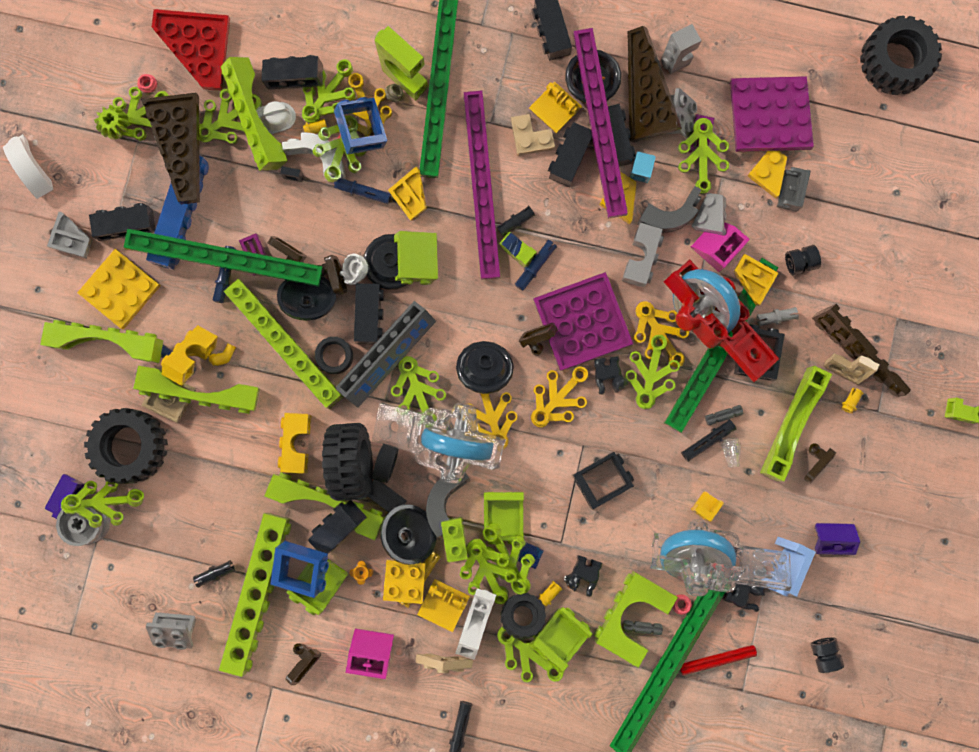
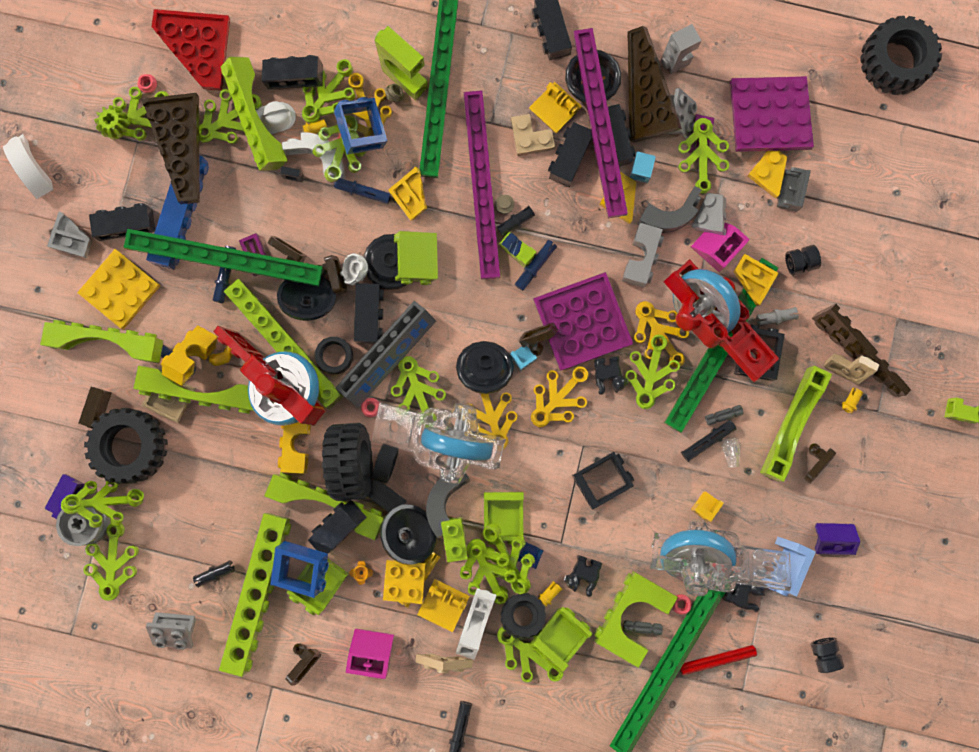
(94, 406): none -> dark brown panel
(110, 565): none -> lime plant
(278, 378): none -> piece
(364, 407): none -> coral plate
(504, 204): none -> dark tan plate
(523, 357): none -> medium azure panel

